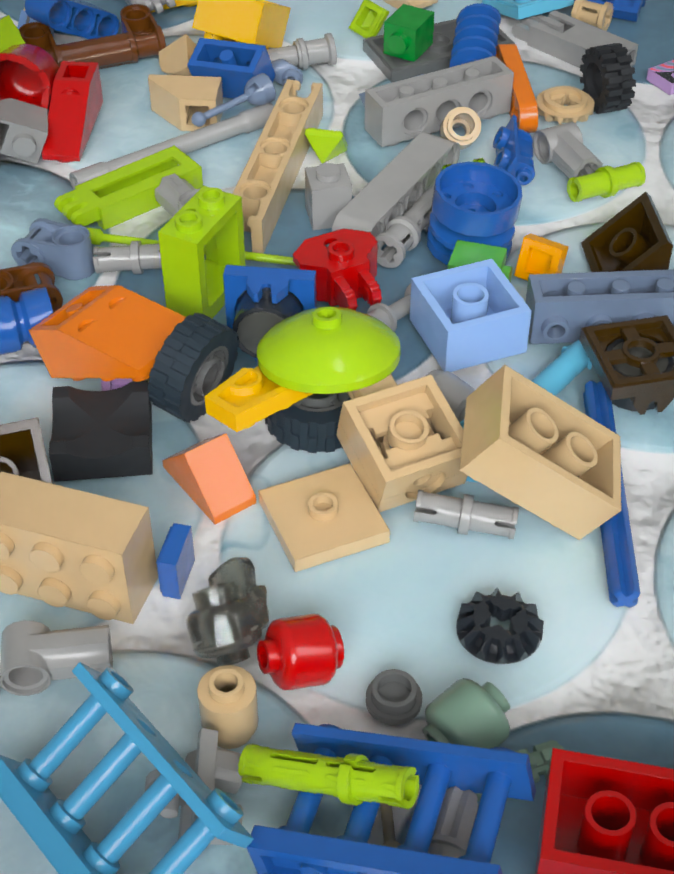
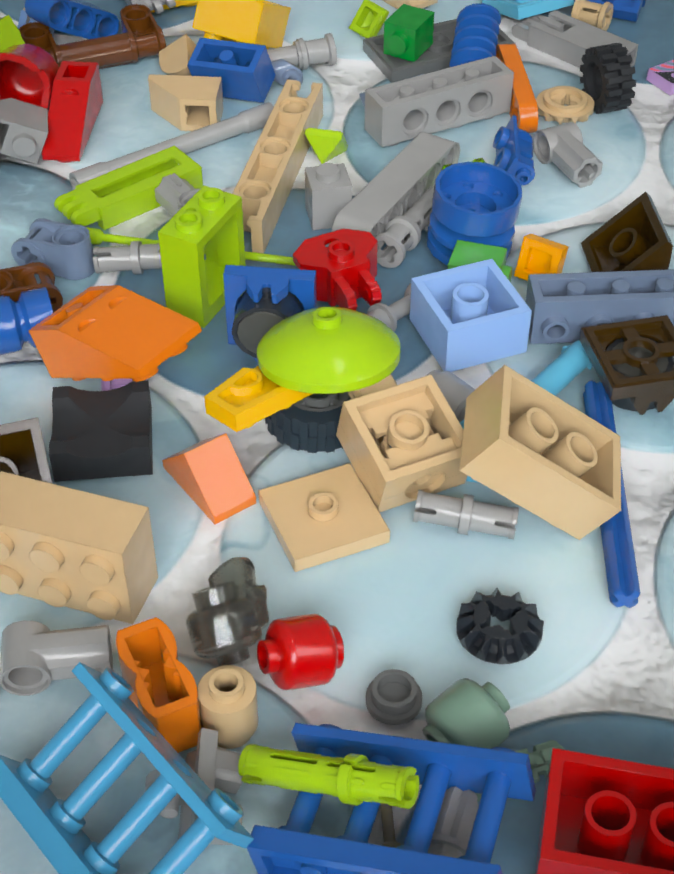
(160, 682): none -> orange brick
(175, 560): blue tile -> none
(191, 365): black wheel -> none
(257, 91): sand blue hinge -> none
(468, 120): tan brick -> none
(606, 181): lime pin -> none

